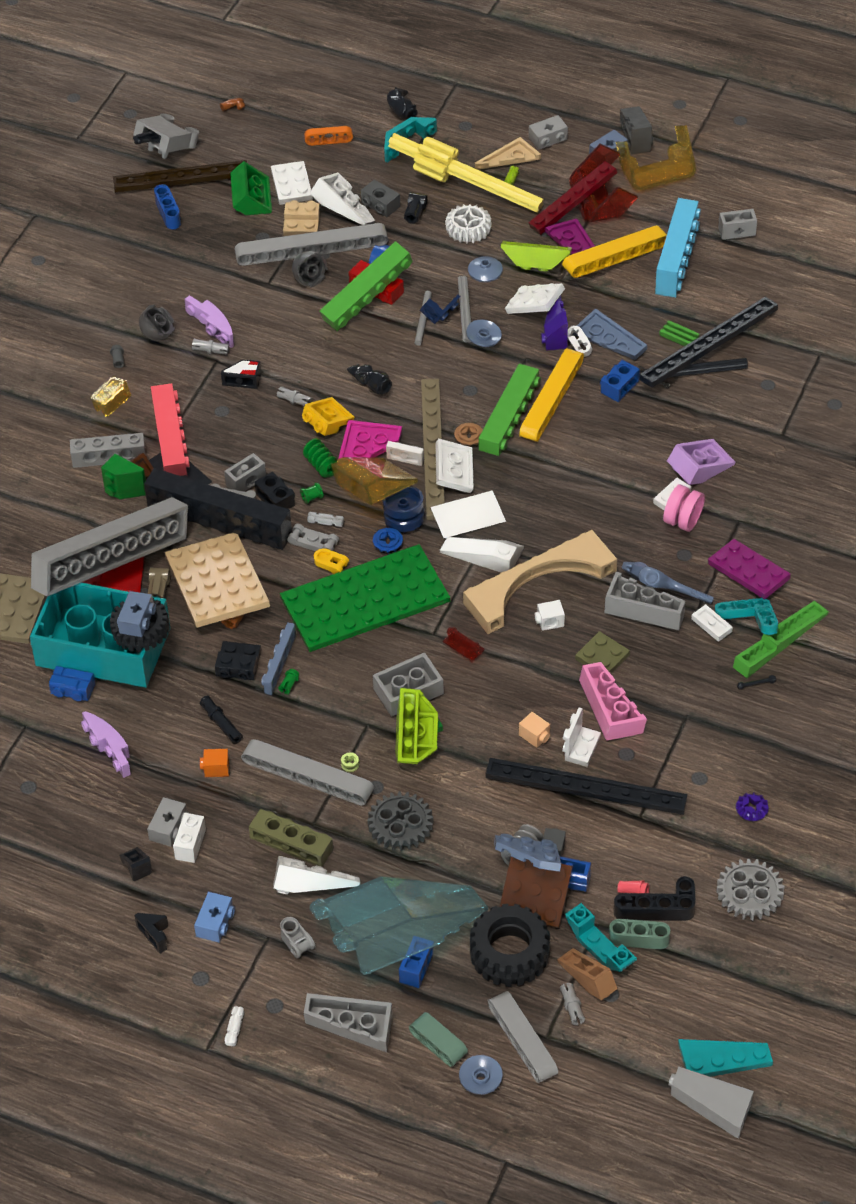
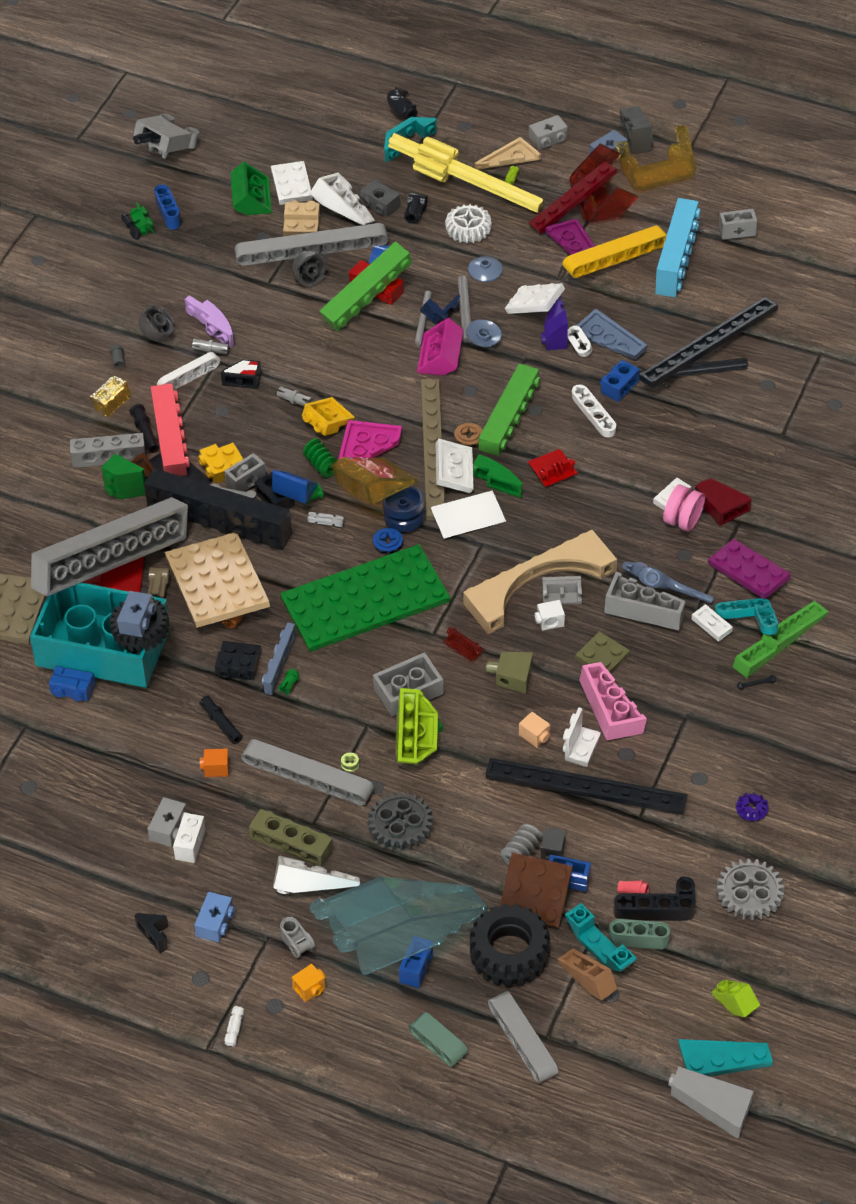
(107, 740): lavender slope -> none
(134, 231): none -> black piece
(137, 863): black slope -> none
(141, 219): none -> green hinge
(142, 422): none -> black pin
(174, 176): dark brown plate -> none
(206, 364): none -> white beam
(218, 460): none -> yellow plate
(239, 102): dark orange arm -> none
(292, 486): none -> blue slope
(309, 982): none -> light orange brick
(312, 539): light grey plate -> none
(324, 559): yellow plate -> none
(340, 130): orange beam -> none
(351, 1018): light grey wedge -> none
(376, 380): black animal -> none
(405, 453): white plate -> none
(440, 349): none -> dark pink slope
(483, 1067): sand blue dish -> none
(491, 554): white wedge -> none
(497, 476): none -> green slope
(512, 670): none -> olive torso
(535, 255): lime wedge -> none
(540, 853): sand blue plate -> none
(551, 395): yellow beam -> none
(553, 467): none -> red hinge
(565, 589): none -> light grey hinge
(572, 1003): light grey pin -> none
(590, 412): none -> white beam
(679, 333): bright green tile -> none
(699, 460): lavender slope -> none
(723, 501): none -> dark red slope
(736, 997): none -> lime slope

